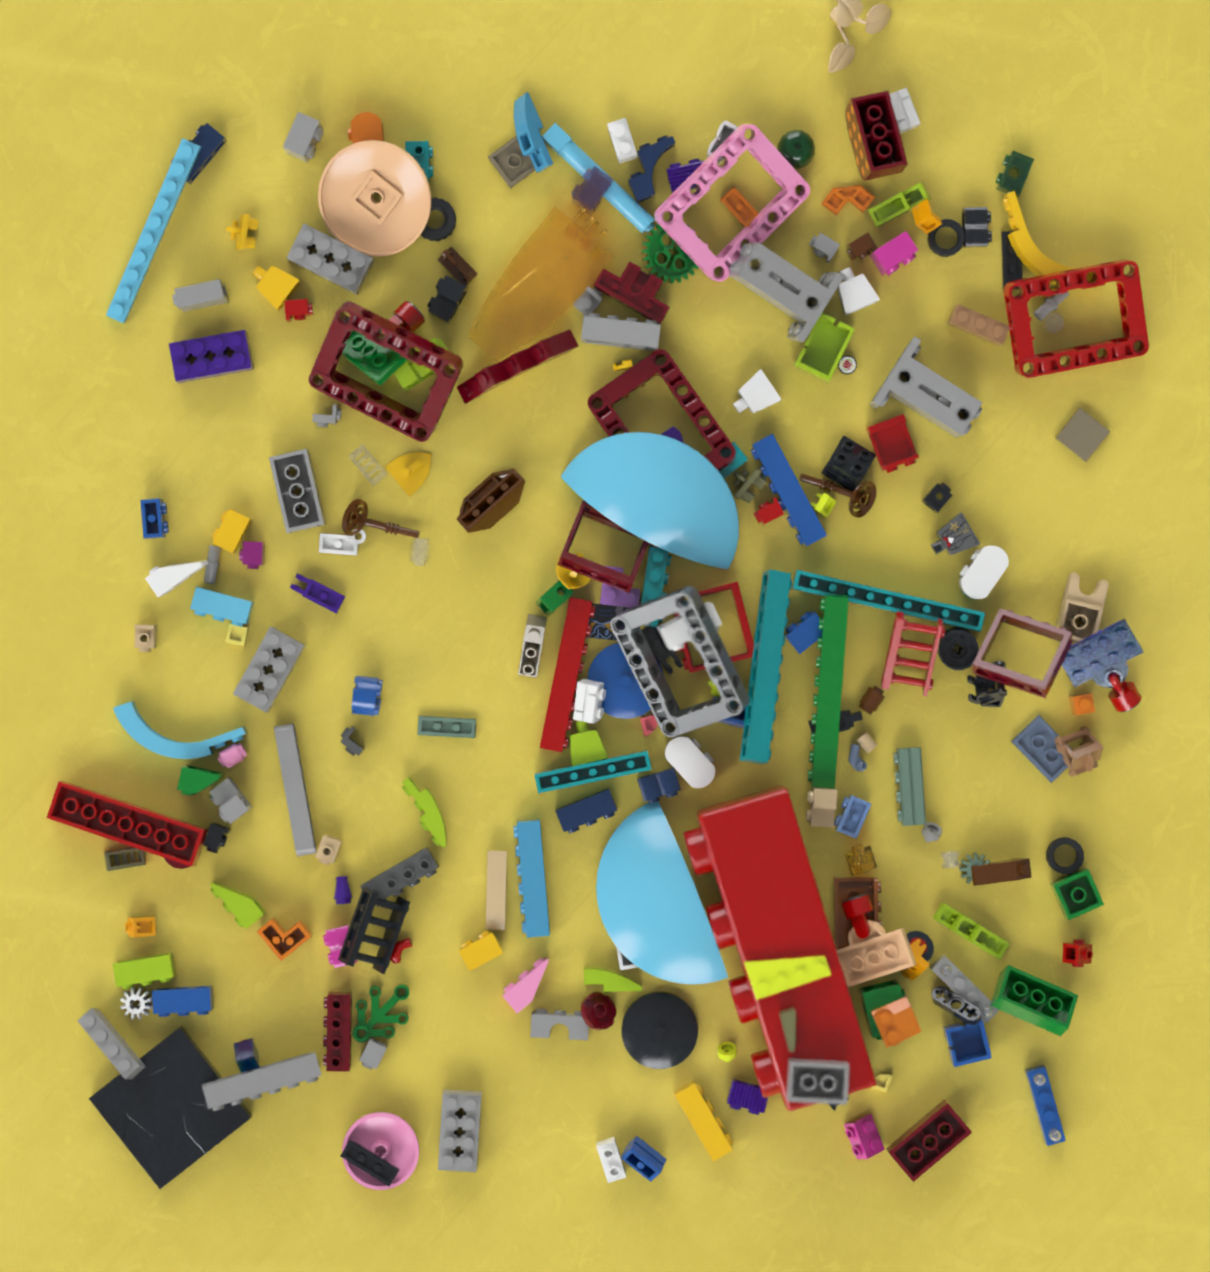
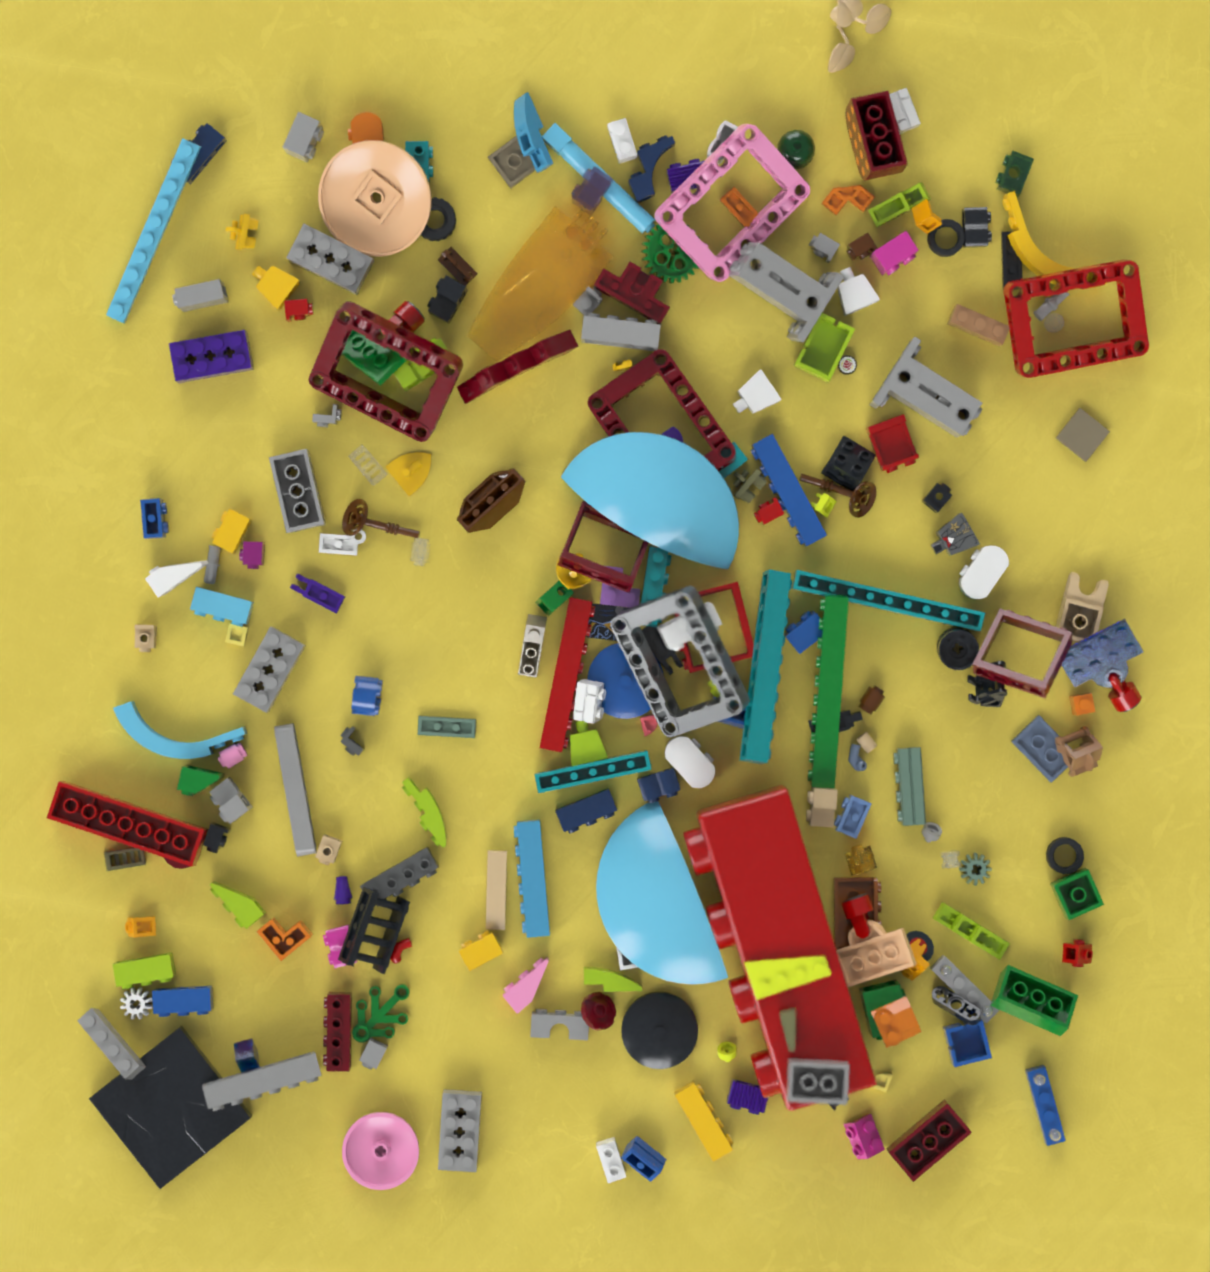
(370, 1162): black tile -> none
(896, 641): fence -> none
(1001, 871): reddish brown slope -> none

